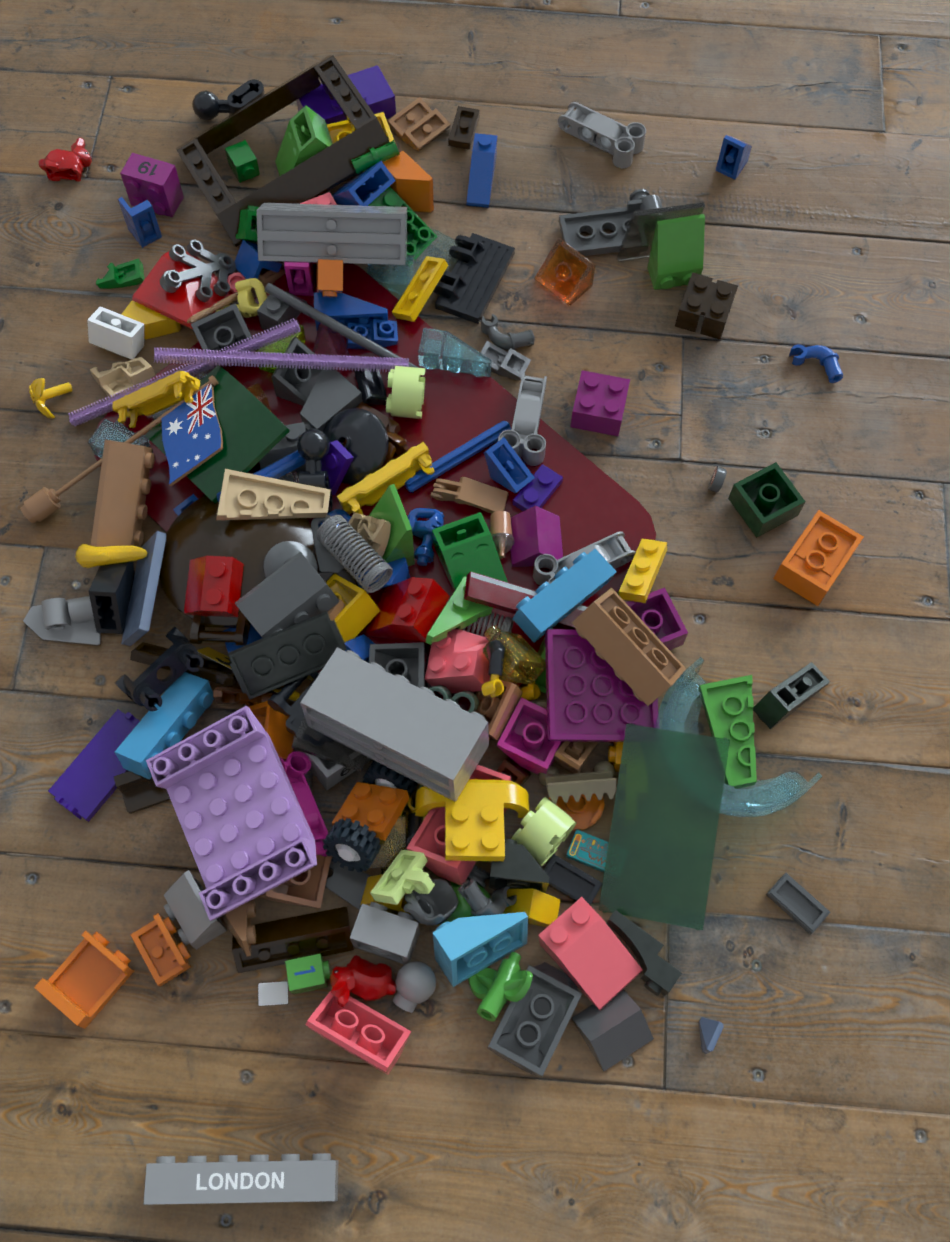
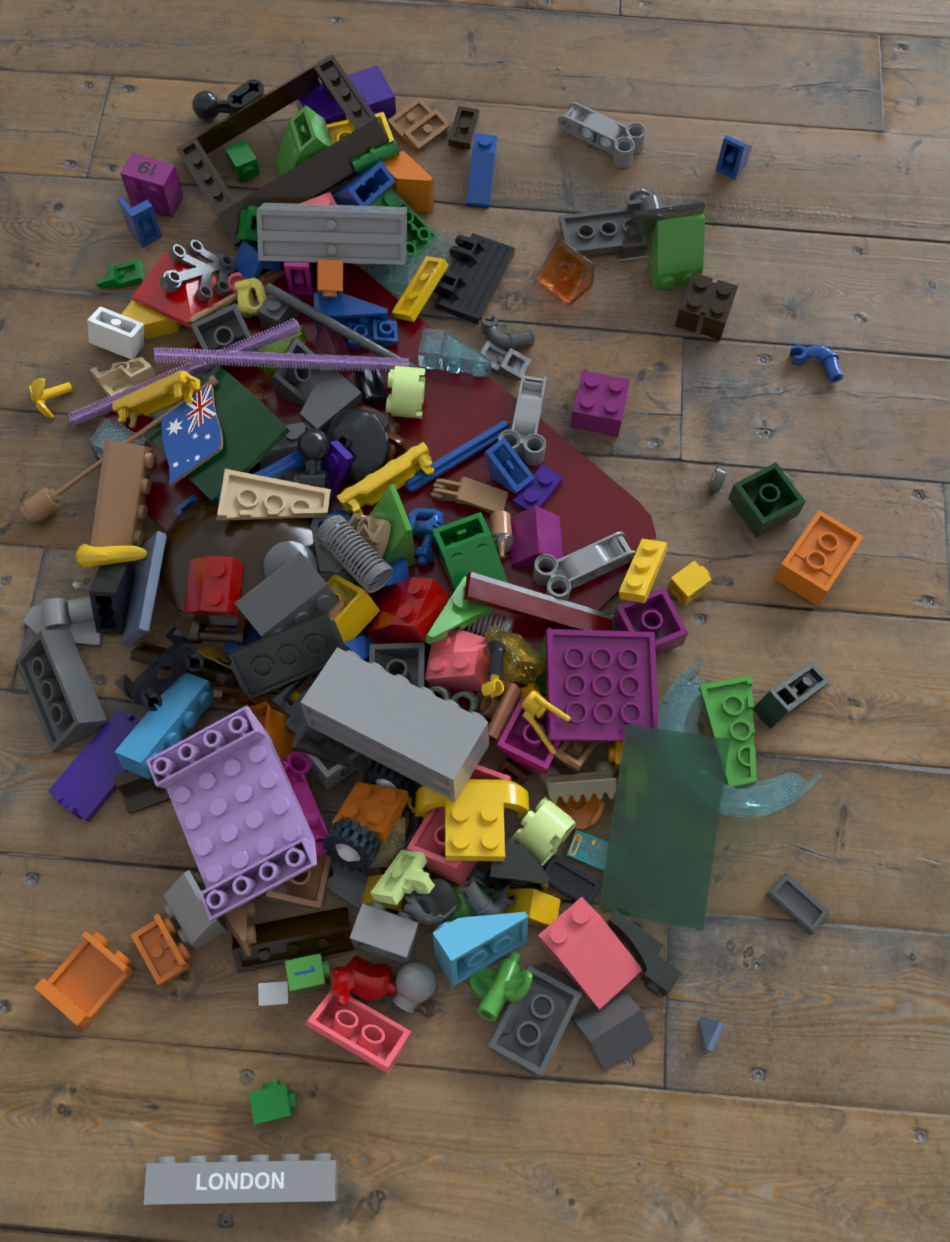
(60, 689): none -> dark grey slope
(66, 164): red animal -> none
(272, 1103): none -> green brick
(537, 706): none -> yellow plant
(564, 594): dark azure brick -> none
(629, 647): medium nougat slope -> none
(689, 583): none -> yellow brick

